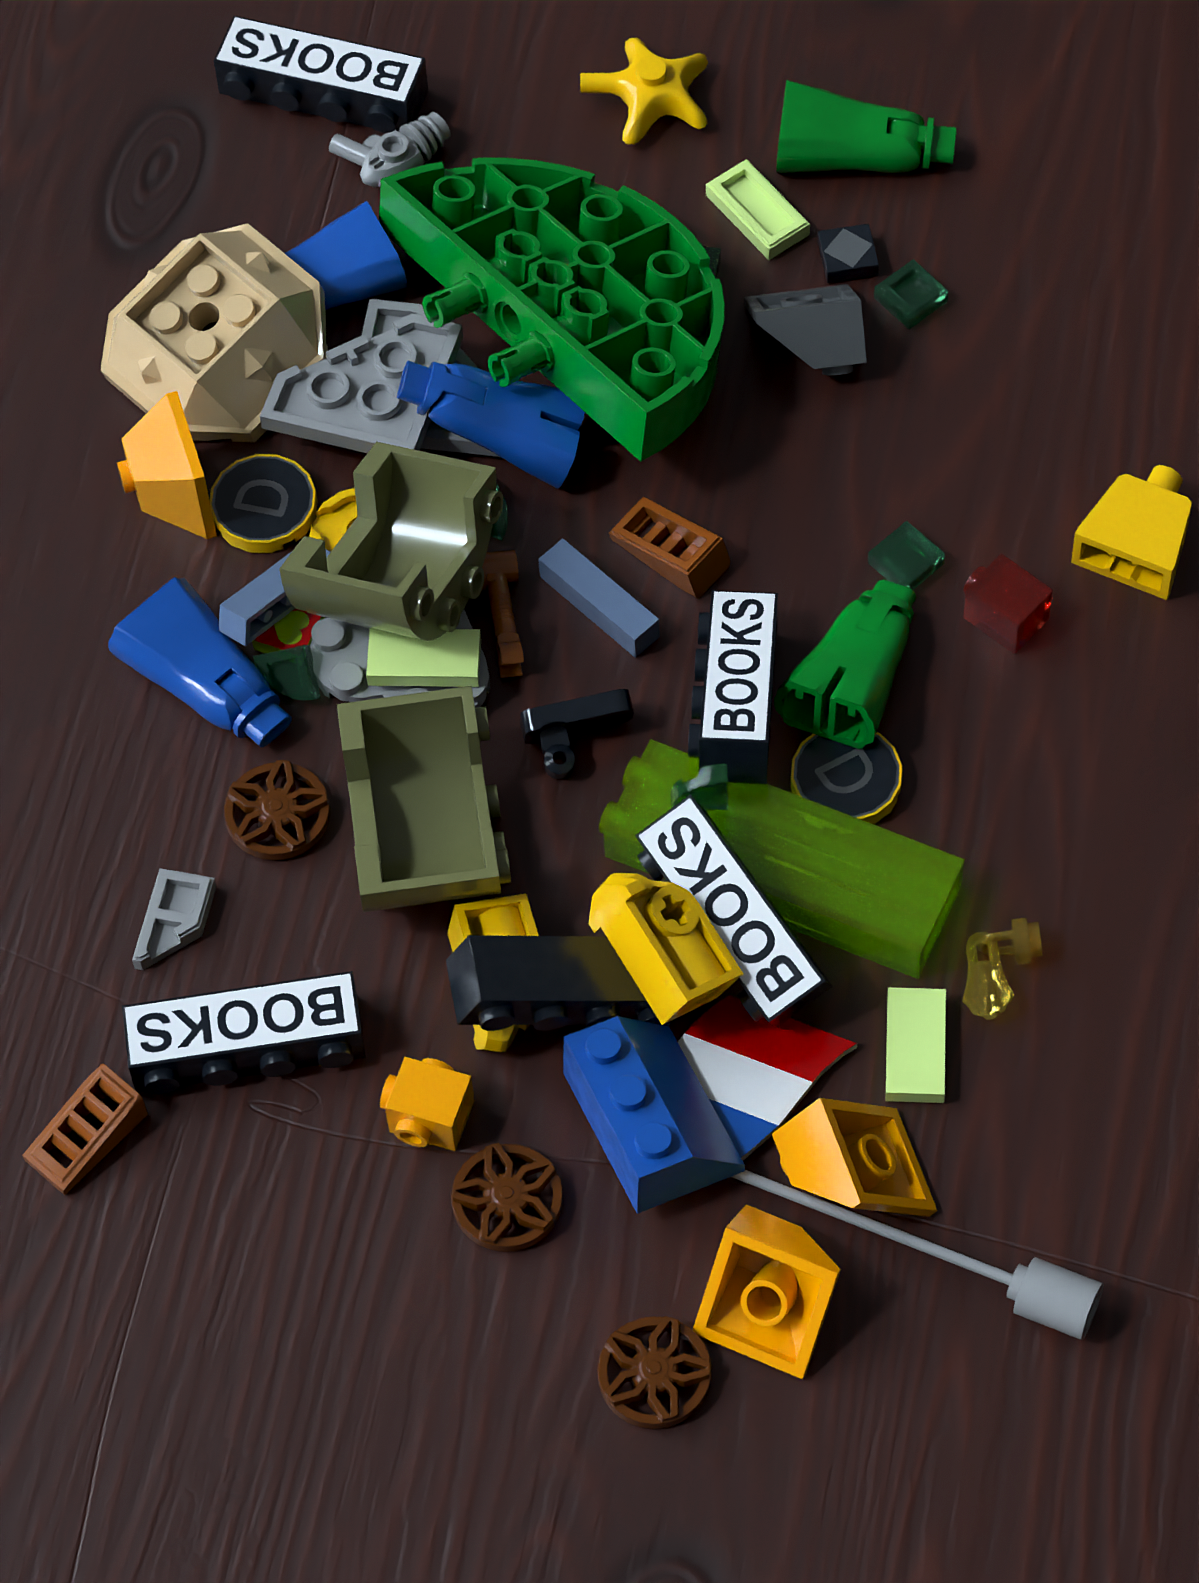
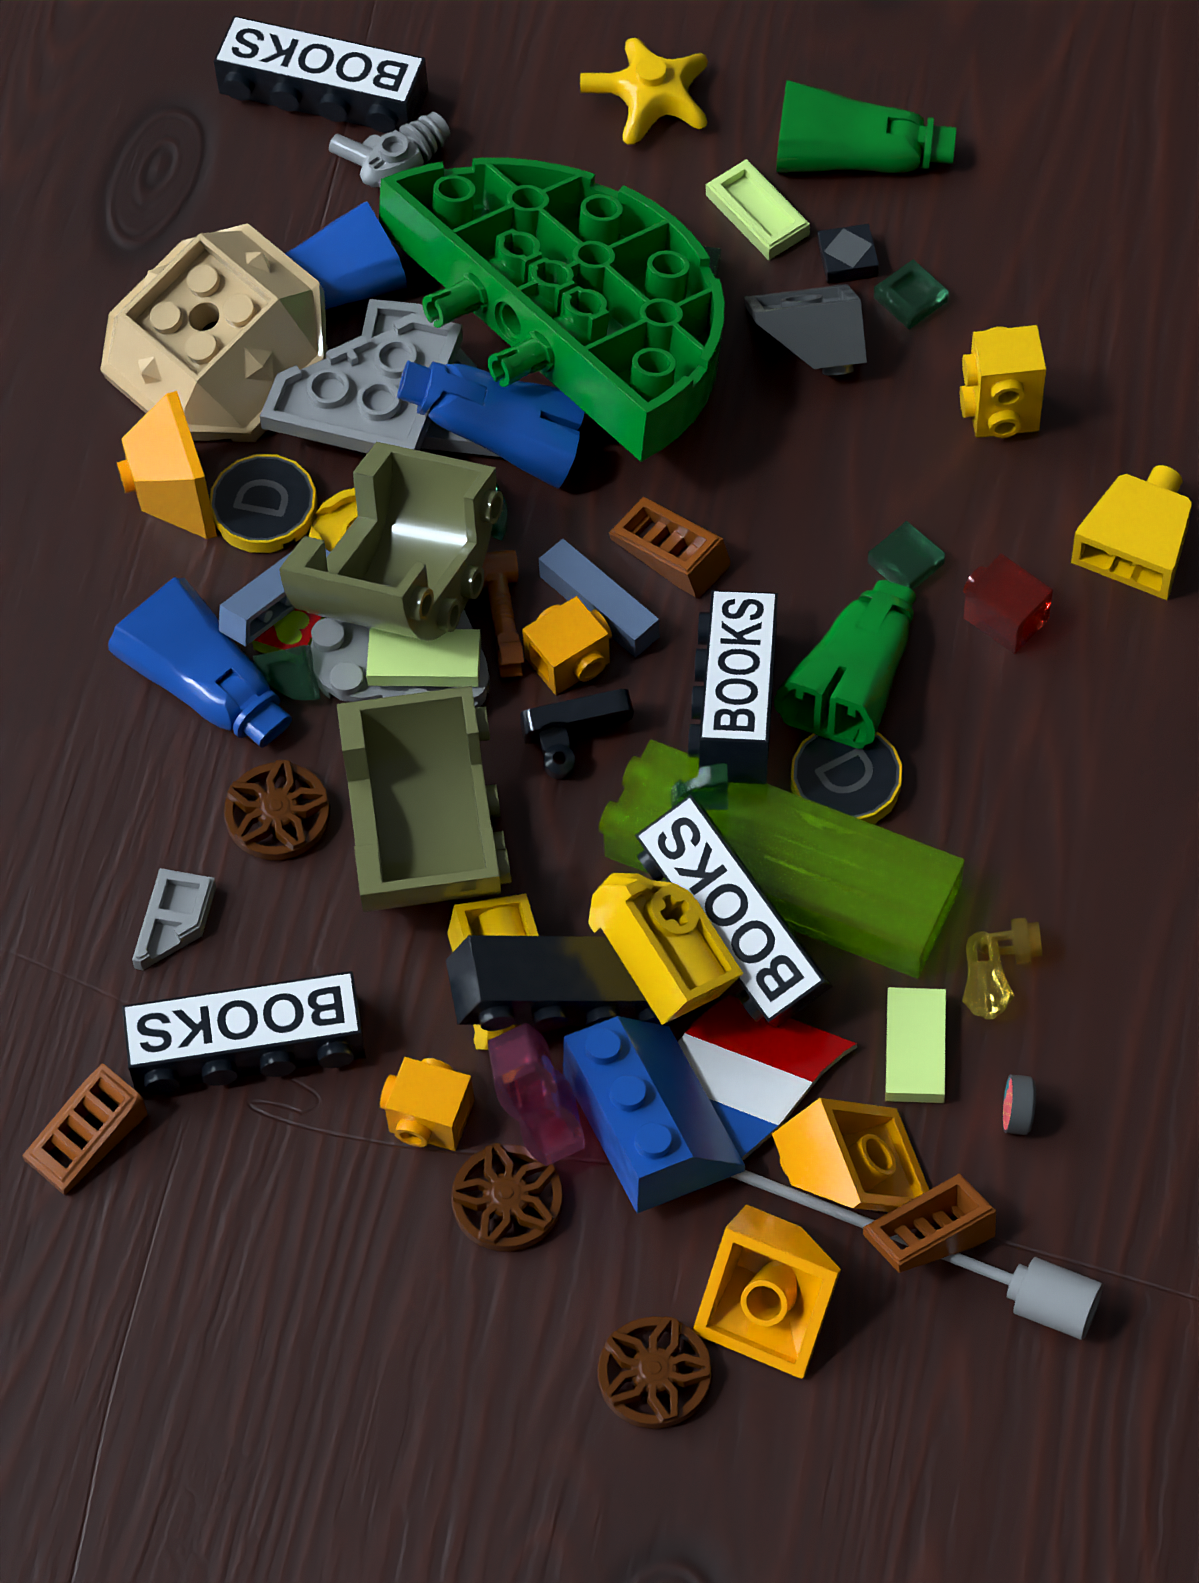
(535, 1094): none -> clear pink brick
(567, 644): none -> light orange brick
(953, 1197): none -> dark orange slope
(1004, 381): none -> yellow brick
(1019, 1104): none -> dark grey tile

